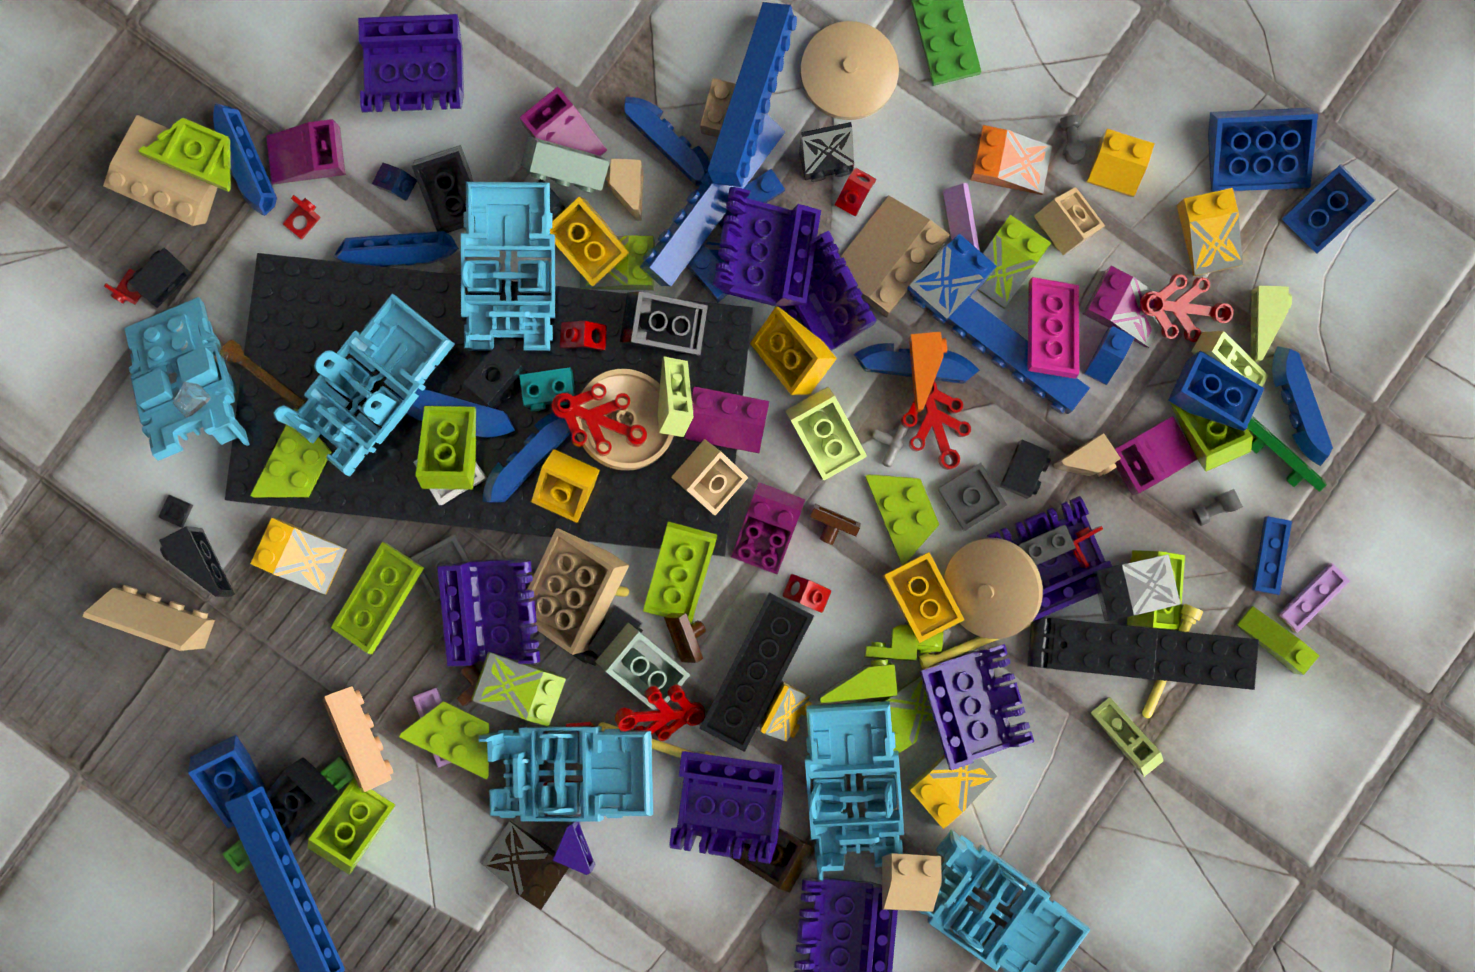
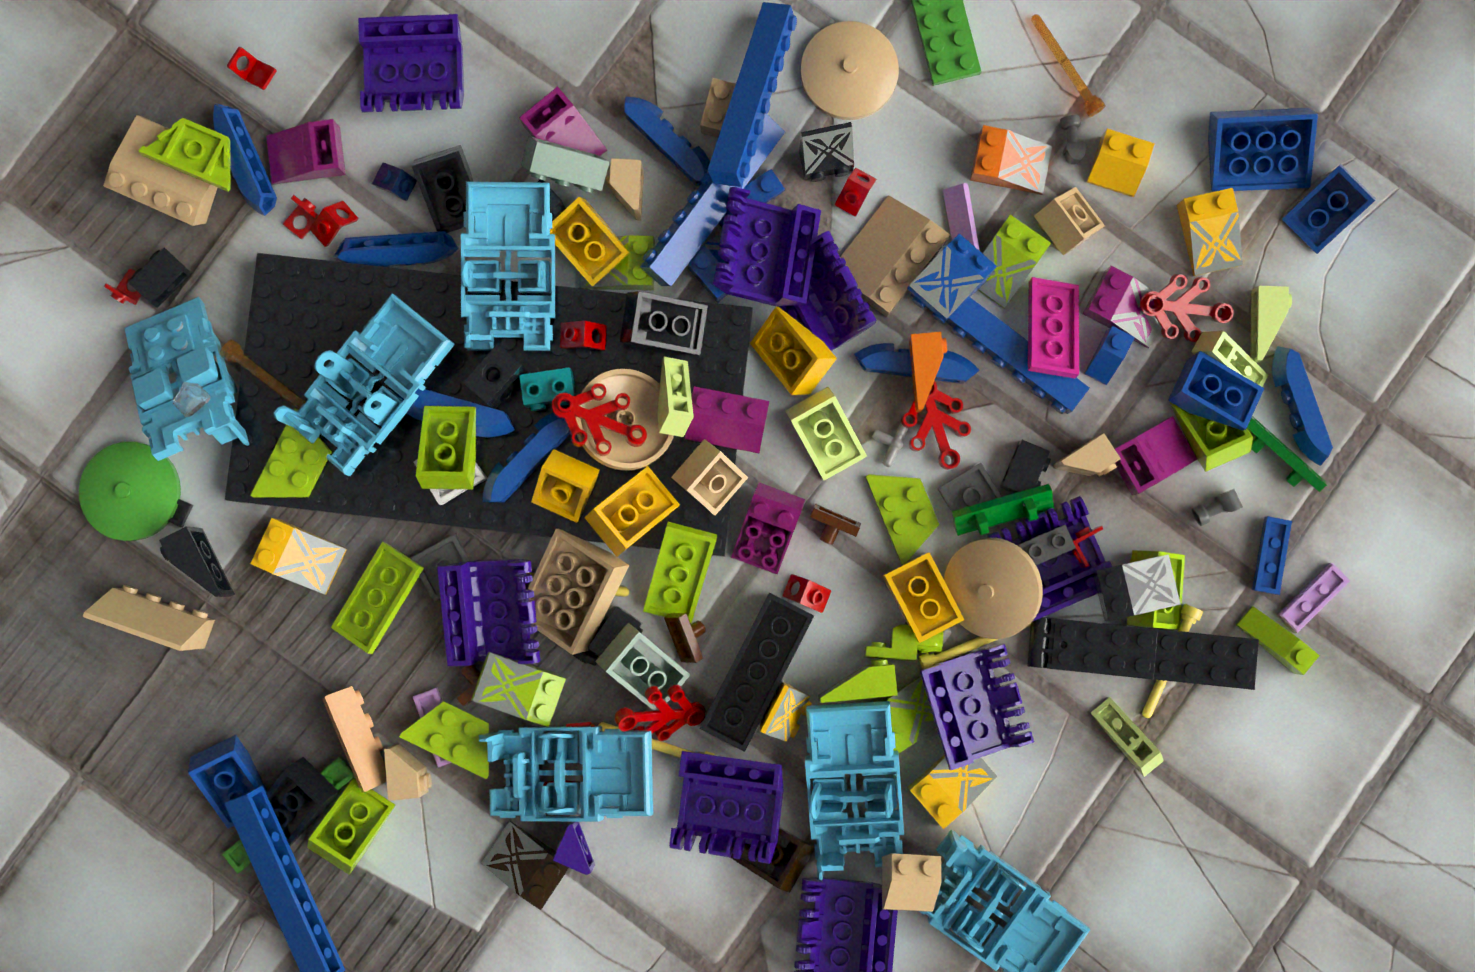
(129, 491): none -> bright green dish
(255, 72): none -> red bracket
(329, 222): none -> red bracket
(405, 774): none -> tan slope
(632, 511): none -> yellow slope
(1002, 510): none -> green hinge
(1092, 104): none -> clear orange piece

